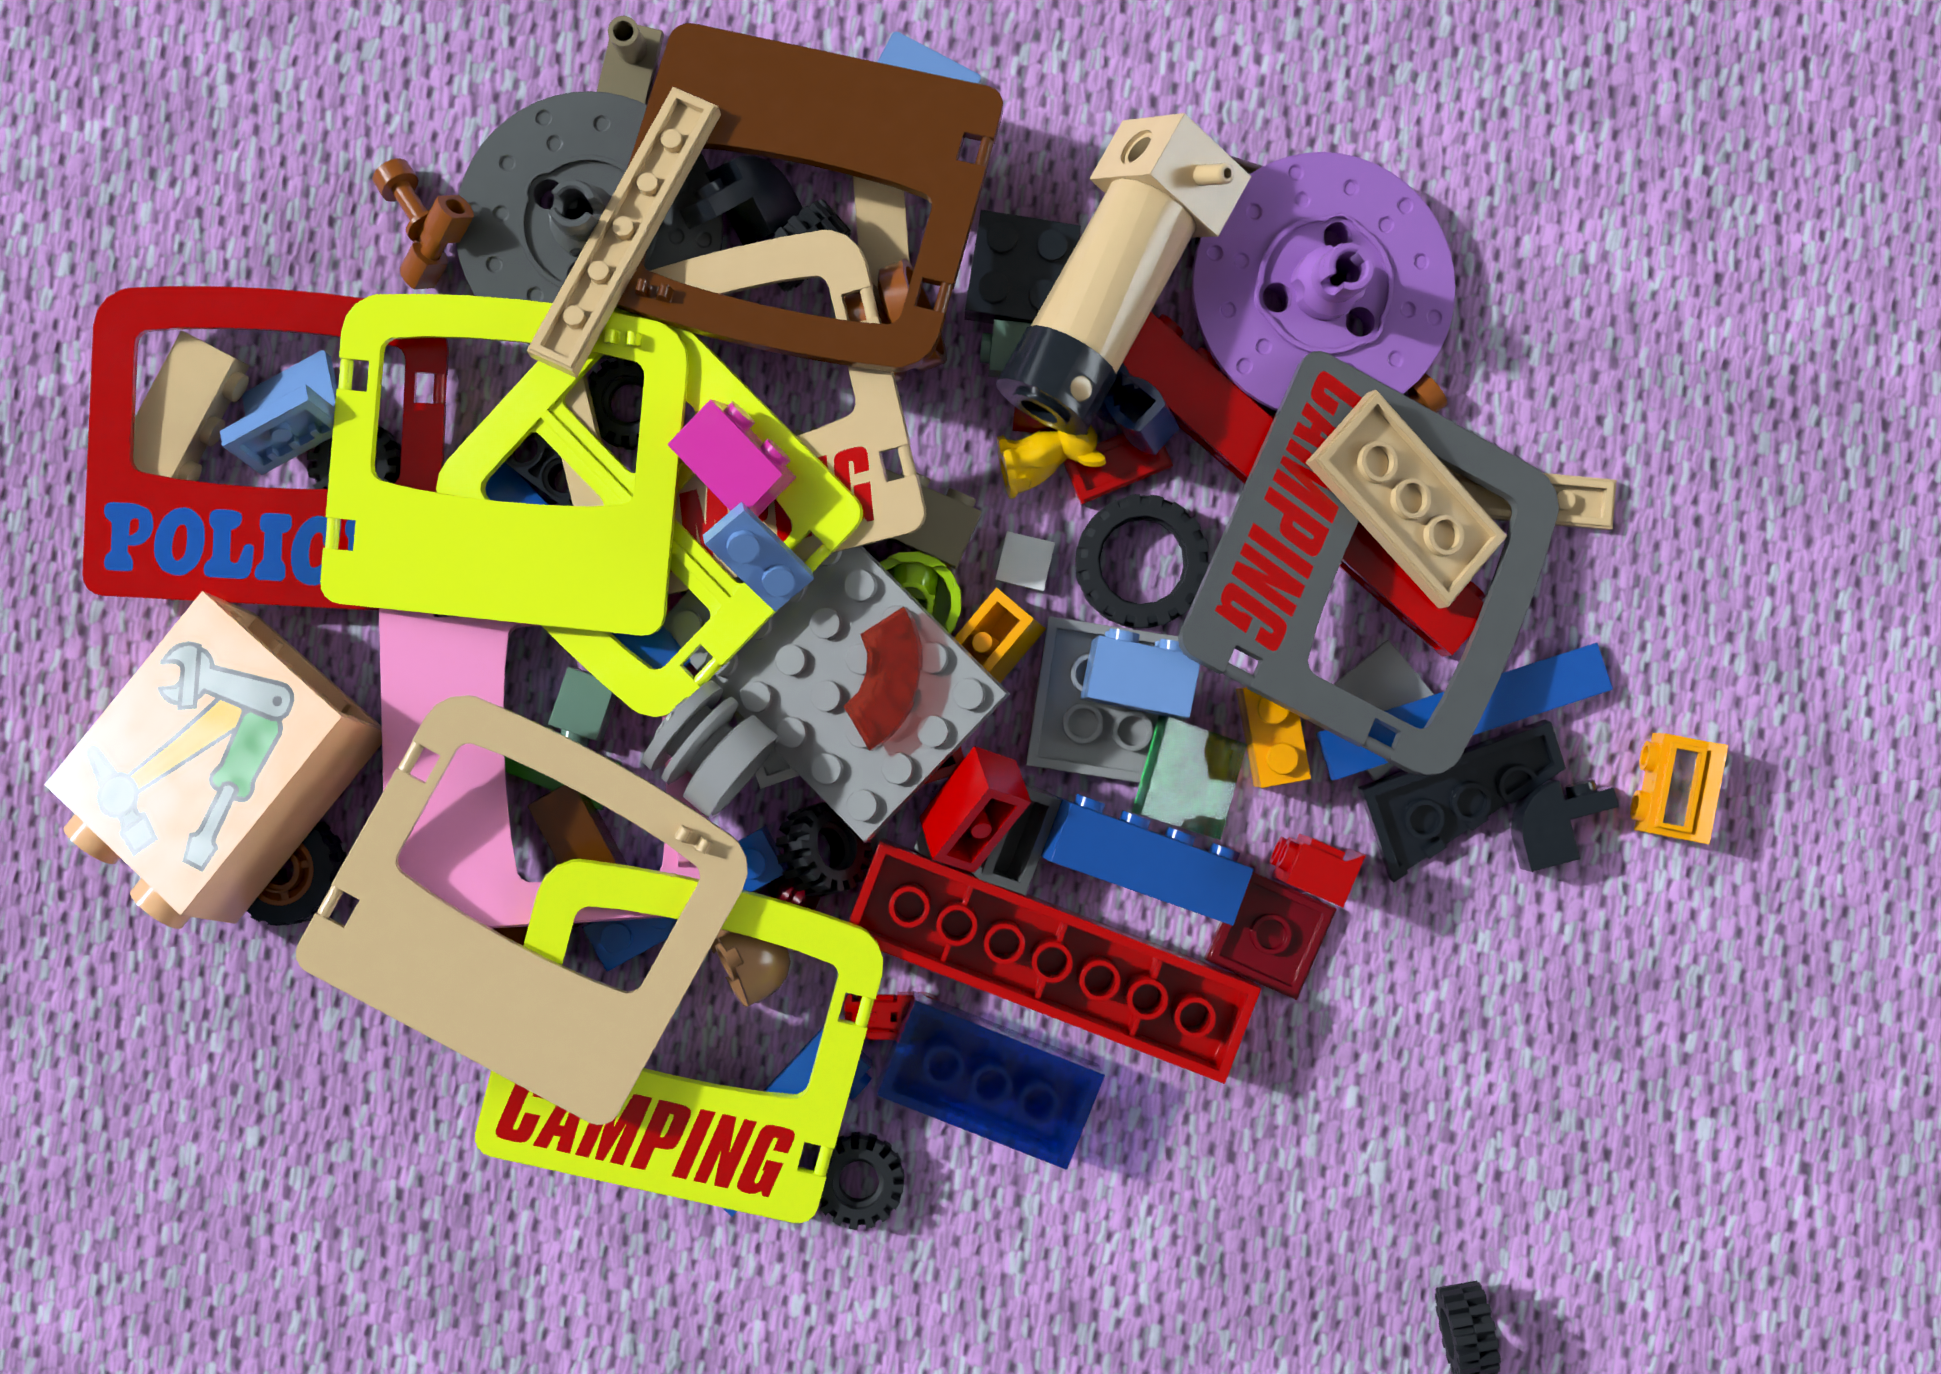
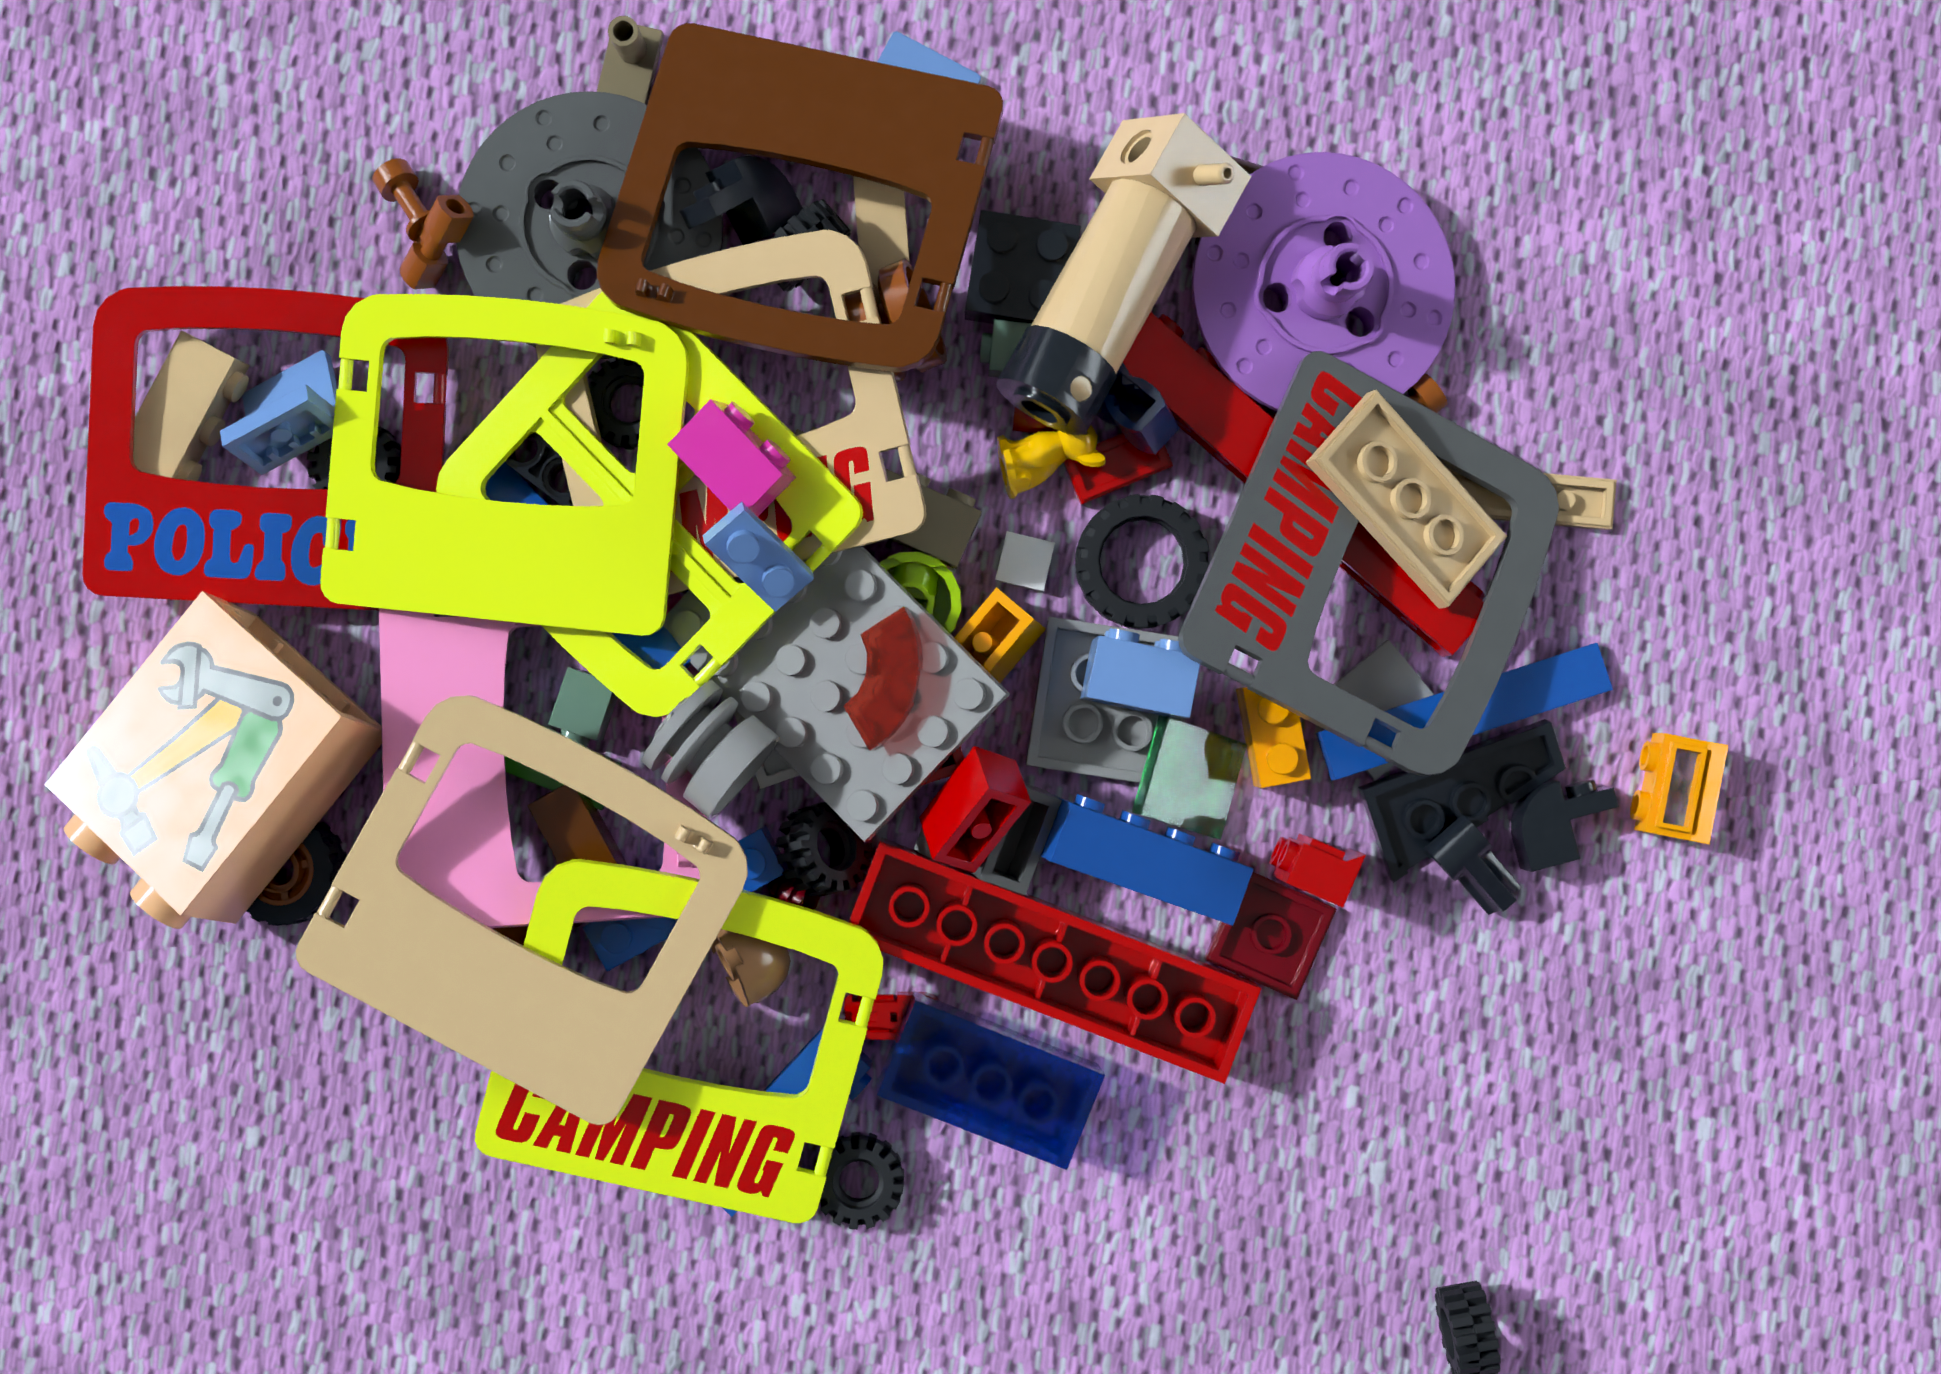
(624, 232): tan tile -> none
(1468, 858): none -> black piece

